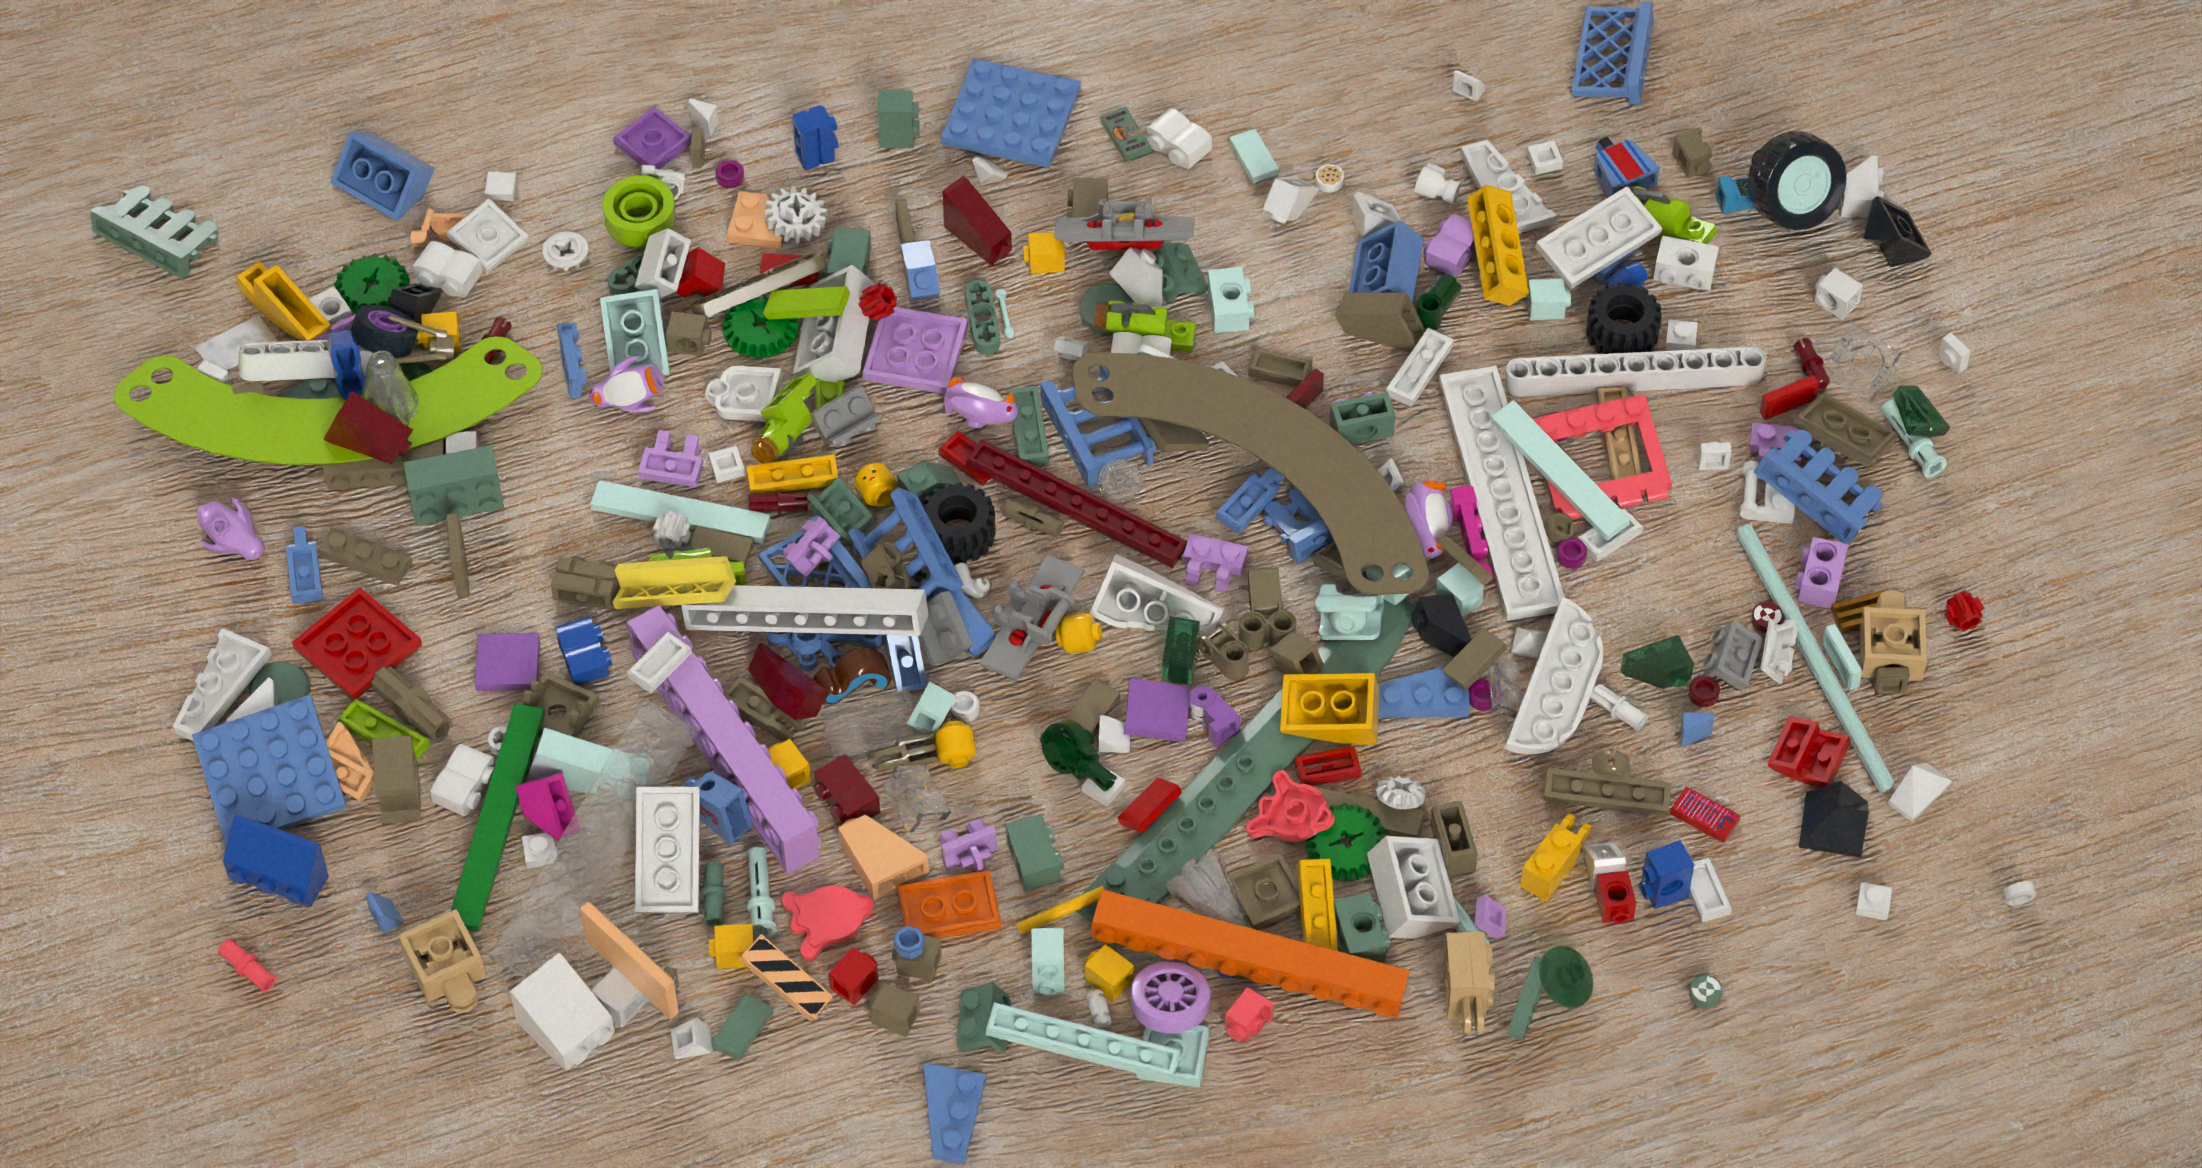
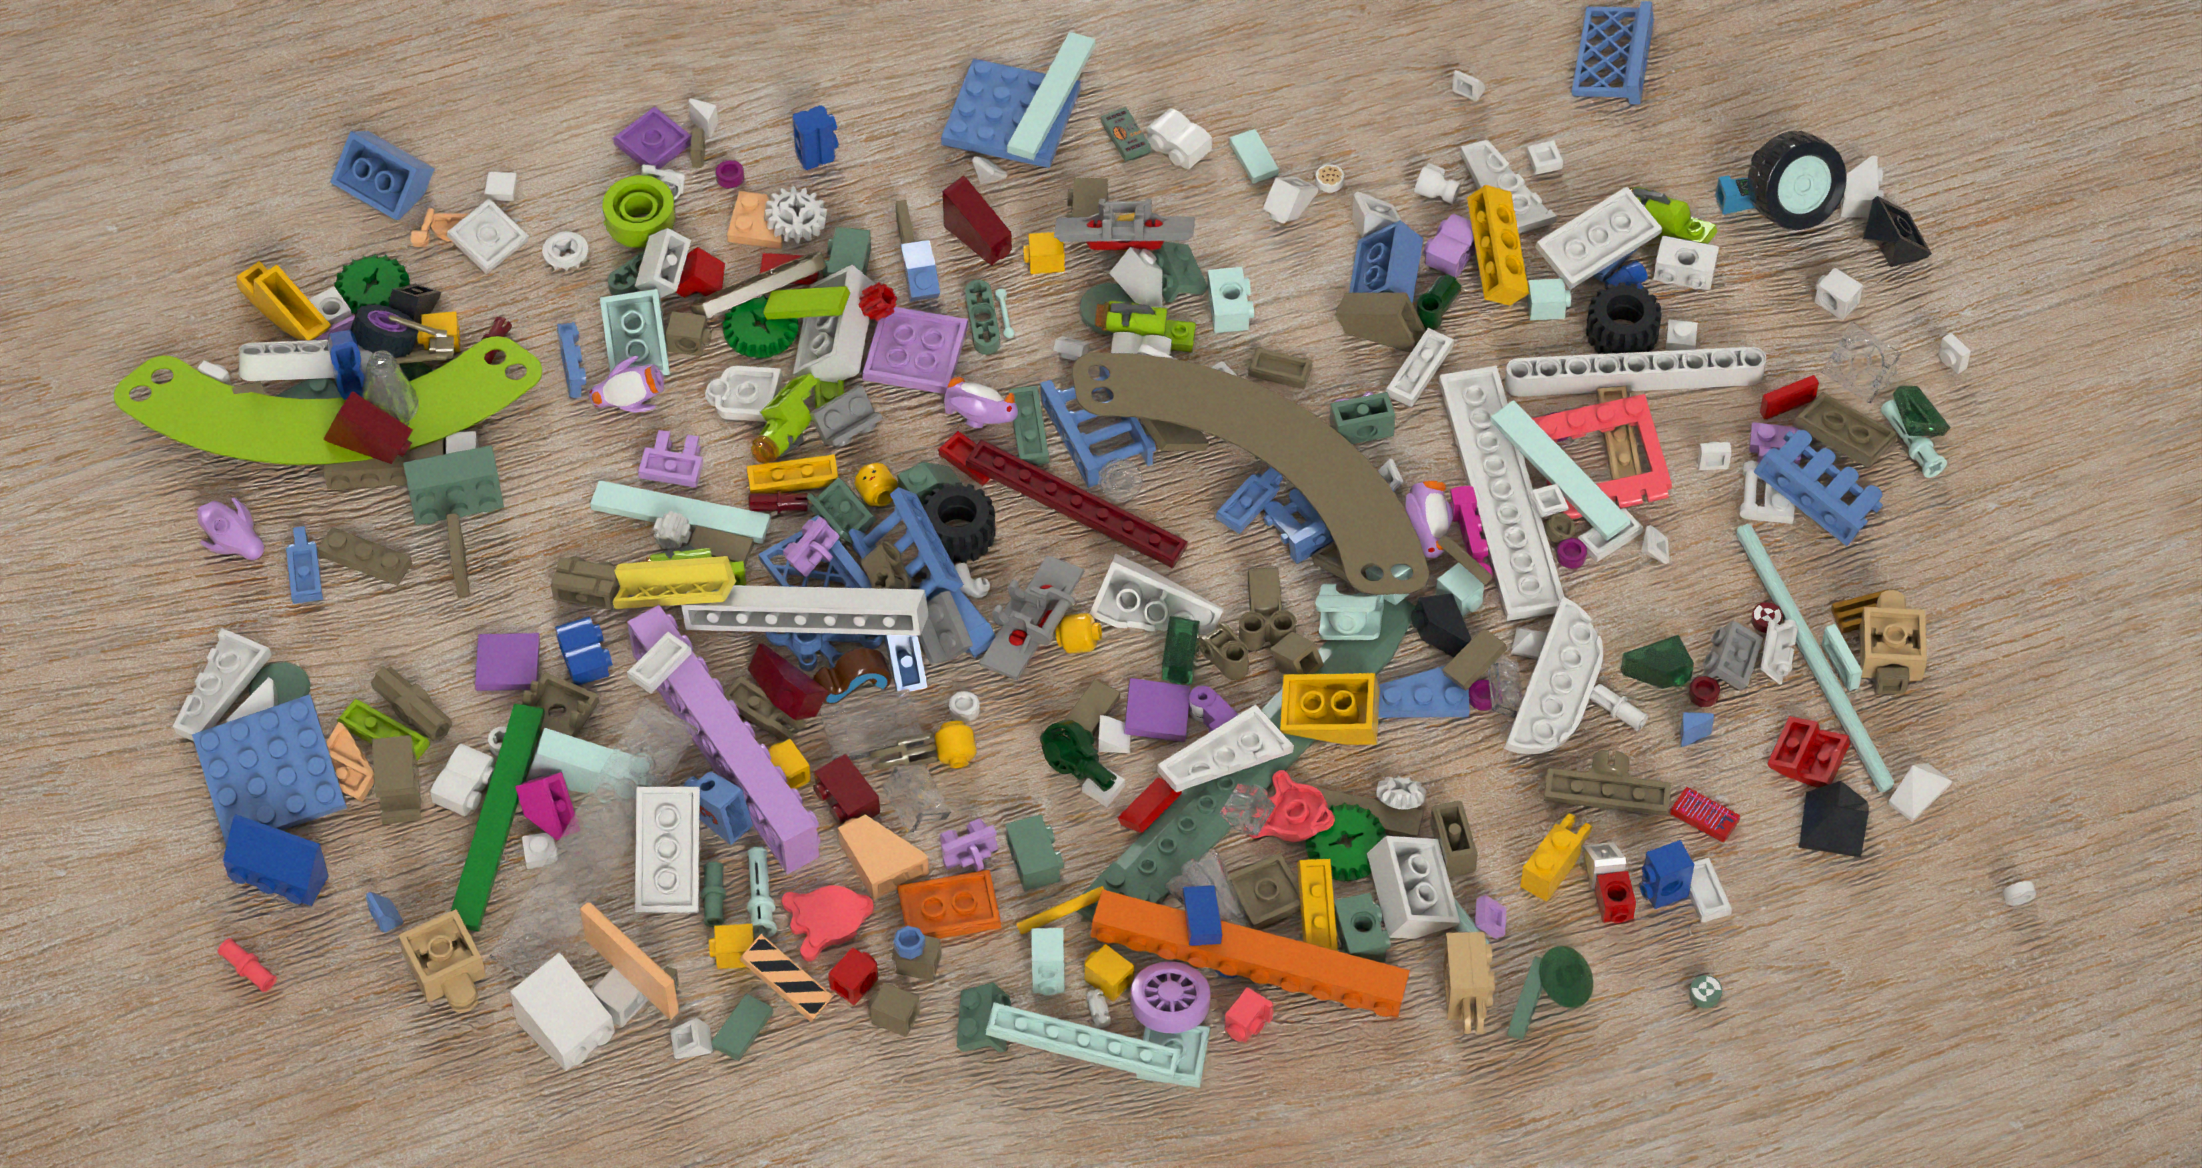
(145, 241): fence -> none
(225, 347): flat silver sticker -> none
(356, 643): red plate -> none
(447, 269): white brick -> none
(726, 464): white plate -> none
(896, 118): sand green brick -> none
(931, 709): light aqua brick -> none
(952, 1109): medium blue wing -> none
(1050, 524): dark tan pin -> none
(1051, 96): none -> light aqua tile
(1202, 915): none -> blue slope
(1216, 555): lavender plate -> none
(1227, 749): none -> white wing
(1248, 809): none -> clear brick
(1308, 389): dark red tile -> none
(1329, 771): red tile -> none
(1549, 500): none -> white slope
(1623, 166): medium blue torso -> none
(1655, 545): none -> white slope
(1692, 153): dark tan brick -> none
(1811, 362): dark red axle -> none
(1820, 572): lavender brick -> none
(1873, 901): white plate -> none
(1964, 611): red gear -> none

